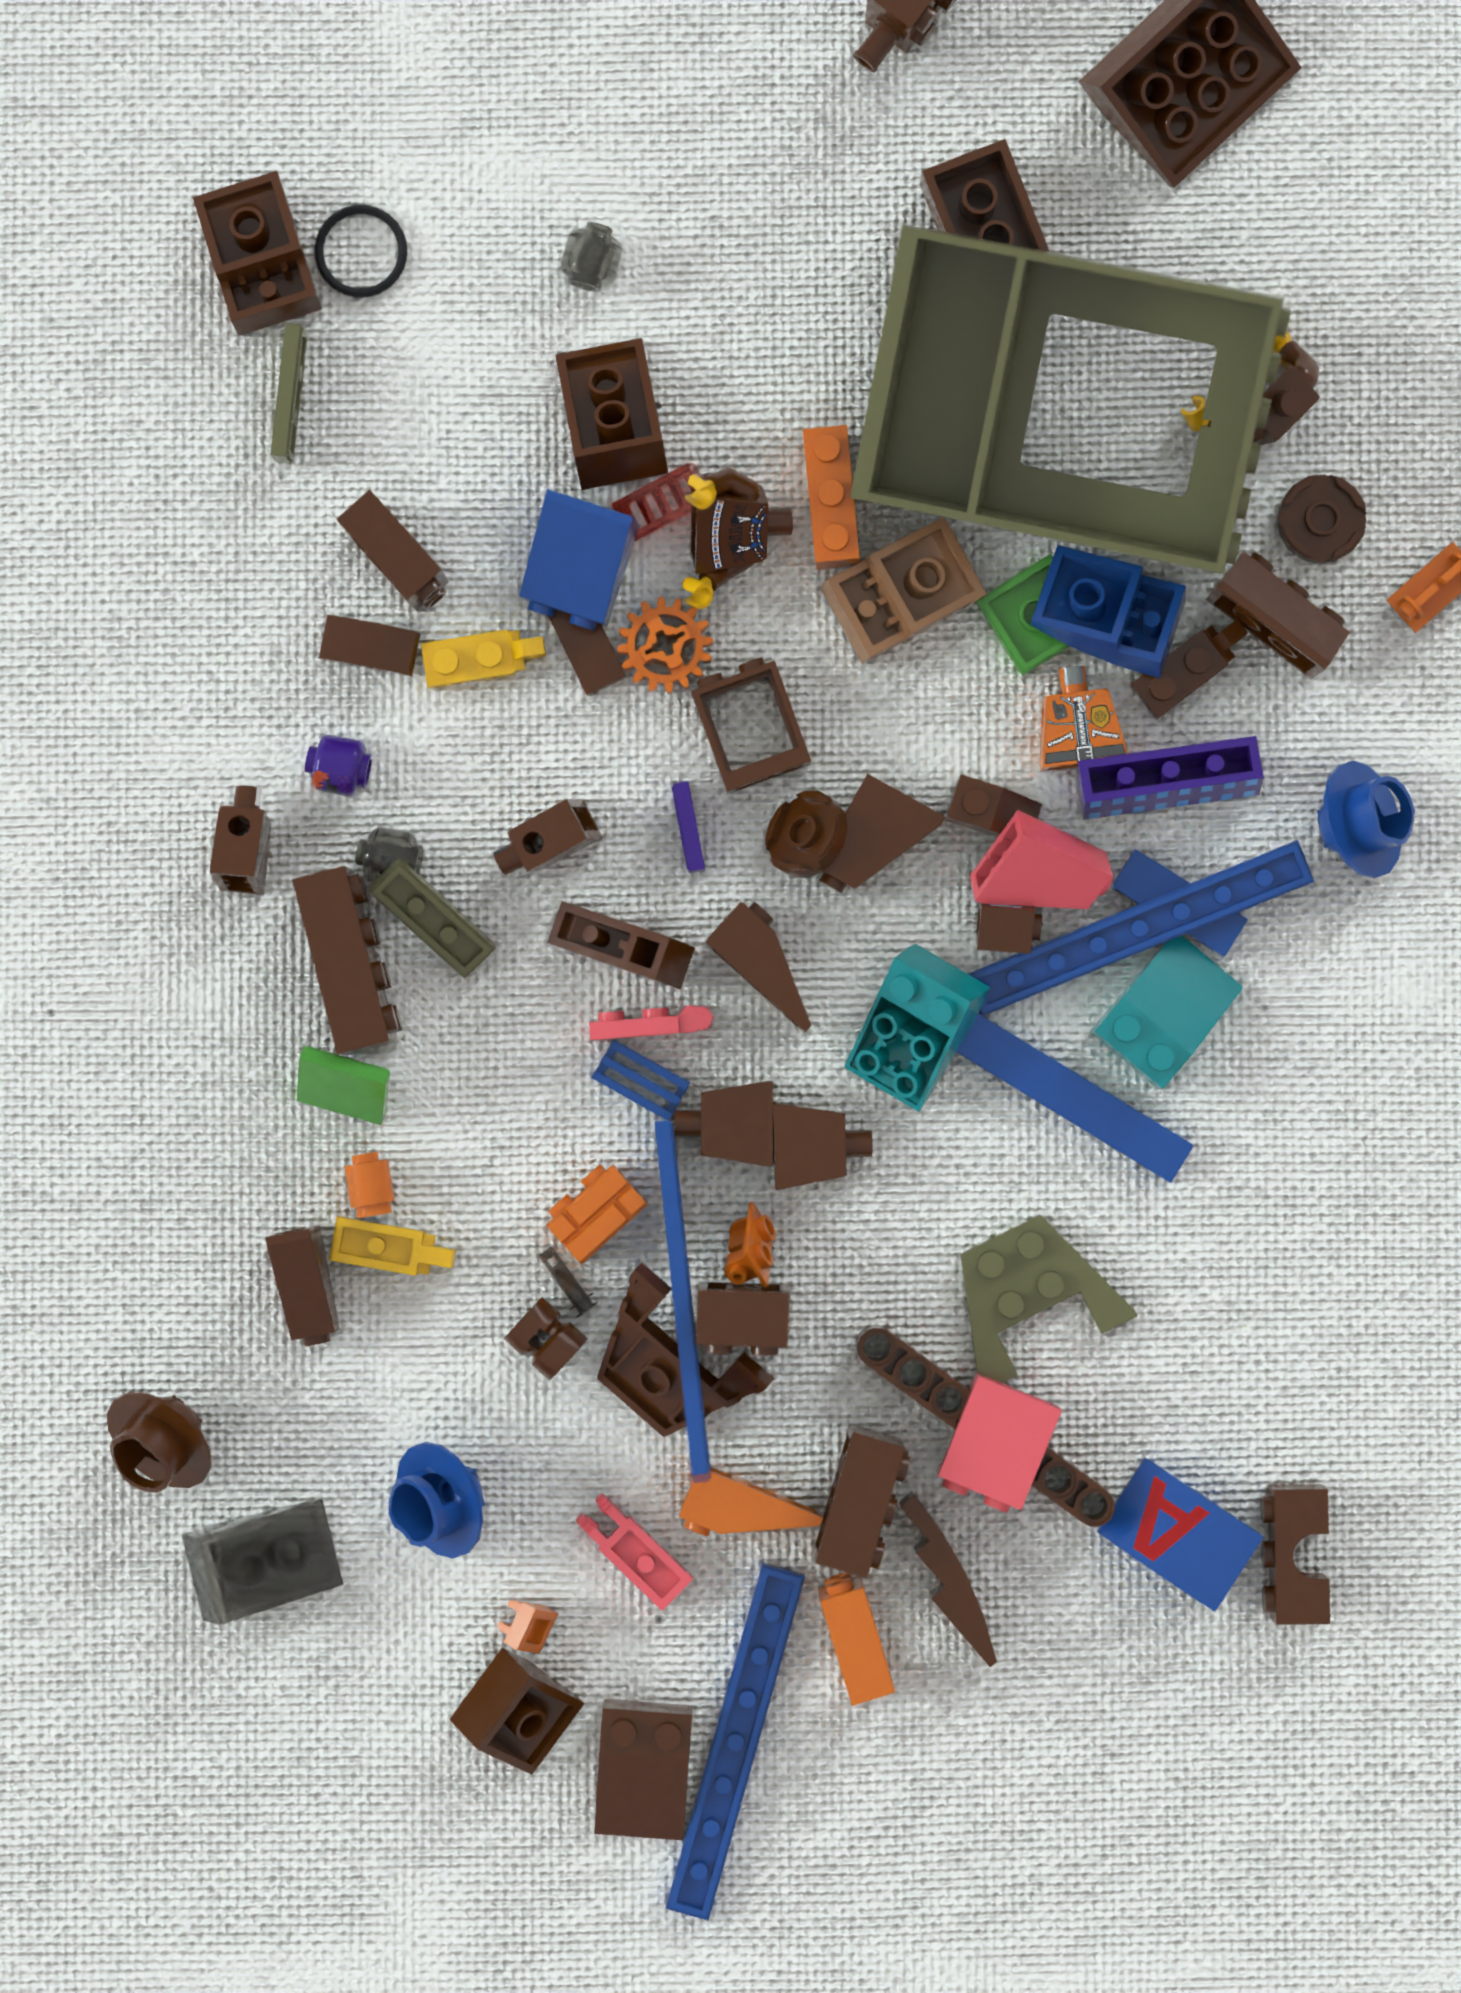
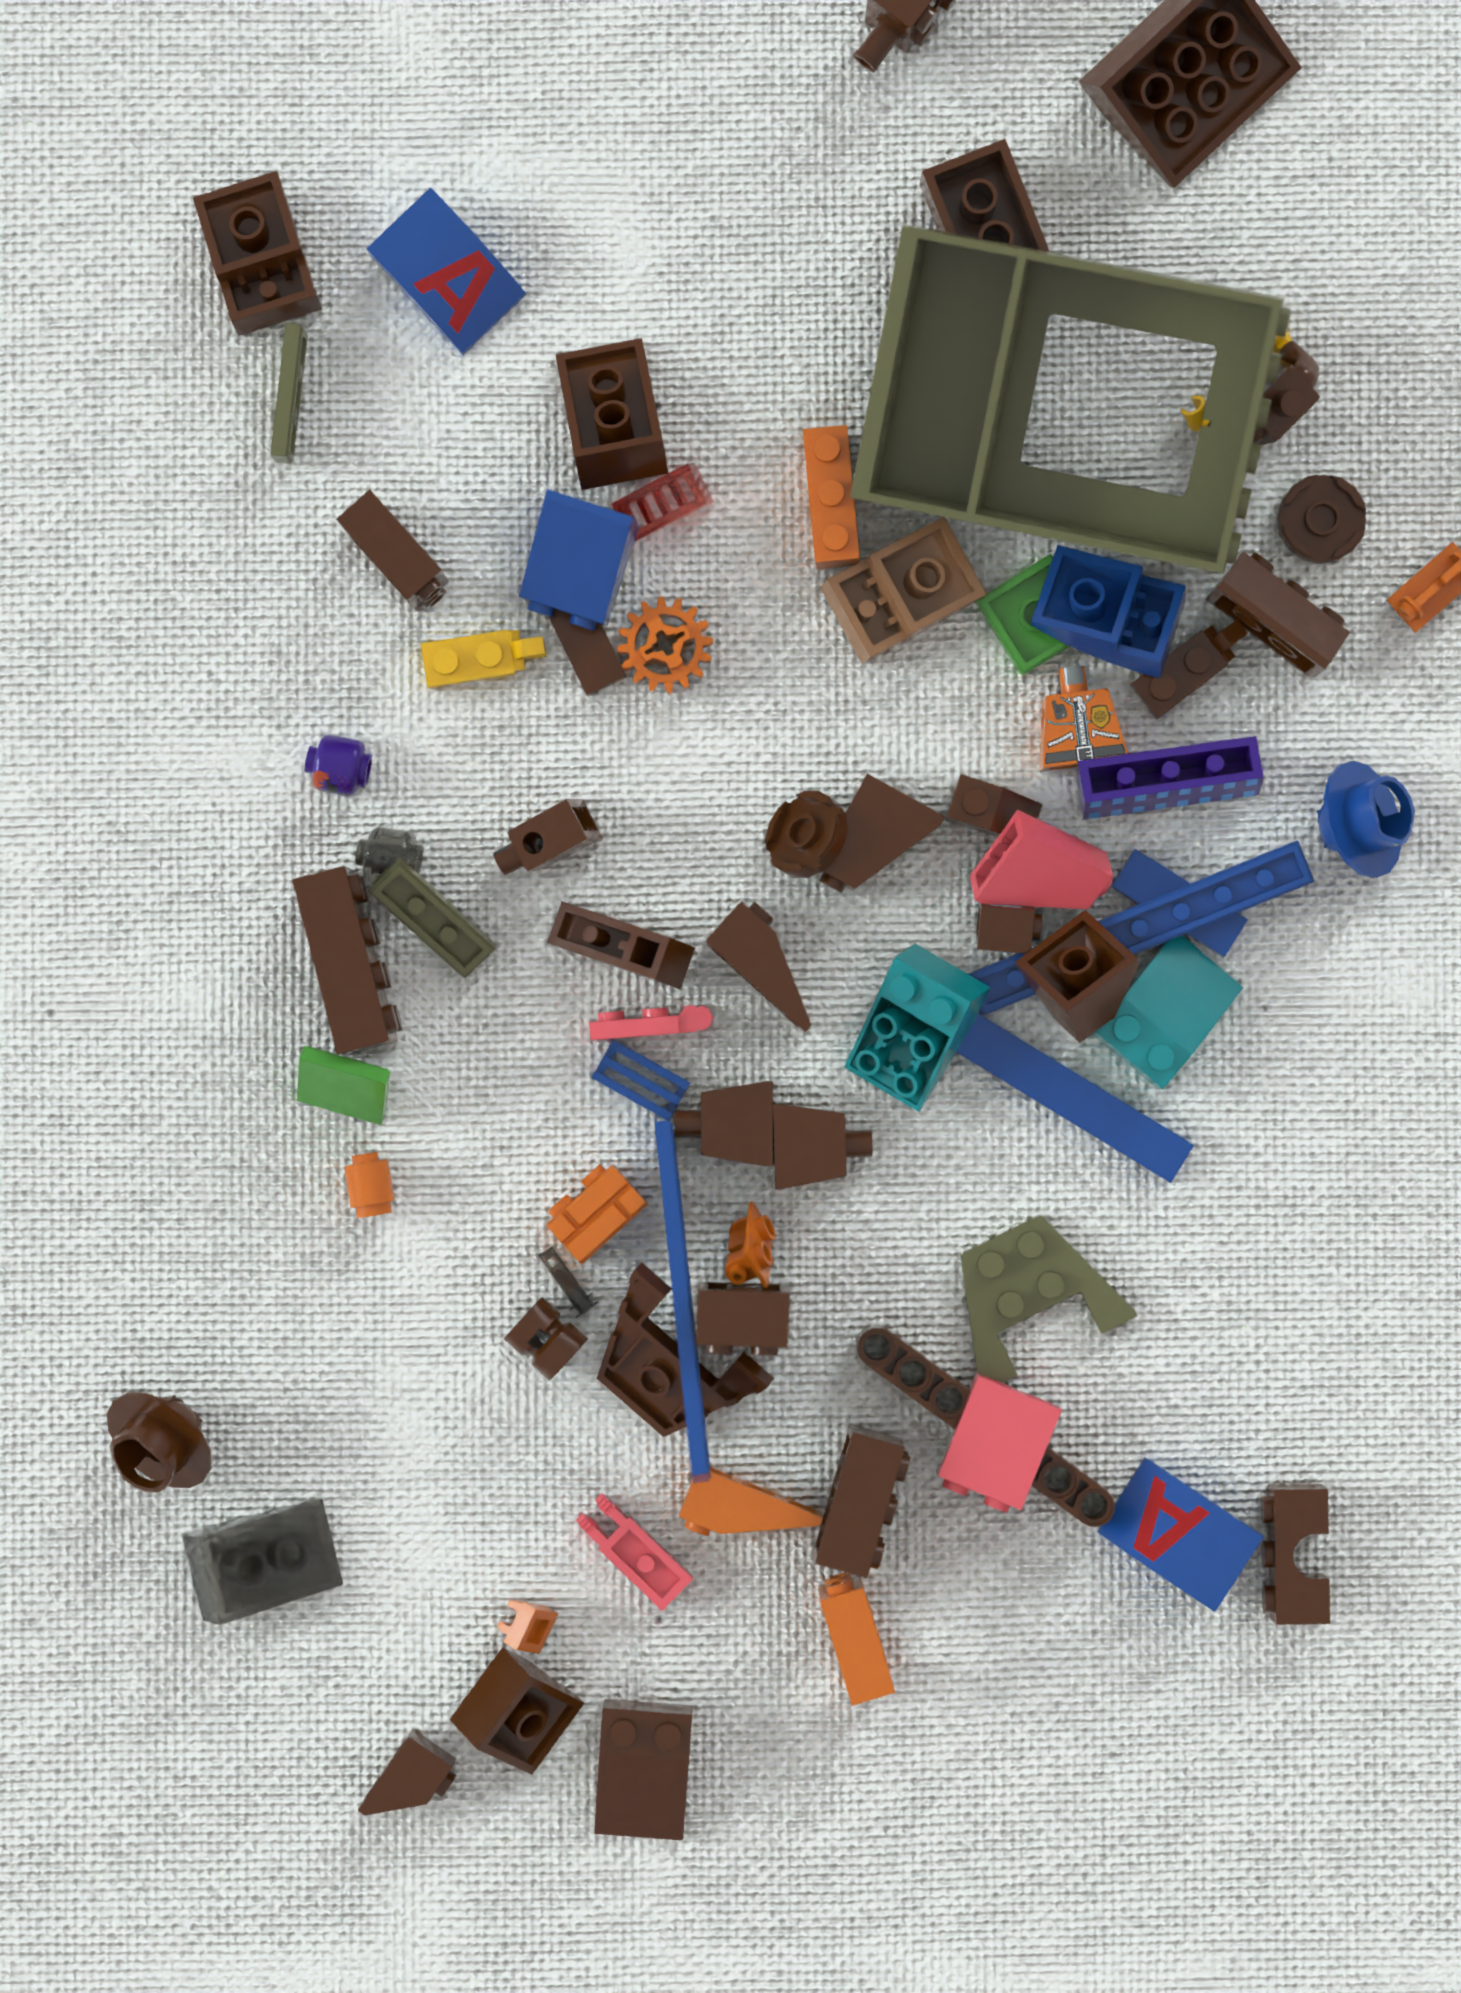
(237, 860): reddish brown torso -> none
(304, 1284): reddish brown slope -> none
(352, 210): black tyre -> none
(369, 645): reddish brown slope -> none
(387, 1247): yellow hinge -> none
(410, 1776): none -> reddish brown slope
(437, 1501): blue helmet -> none
(446, 271): none -> blue slope
(591, 257): clear smoke head -> none
(688, 827): dark purple tile -> none
(728, 530): reddish brown torso -> none
(735, 1741): blue tile -> none
(766, 769): reddish brown window -> none
(954, 1592): reddish brown slope -> none
(1080, 974): none -> reddish brown slope

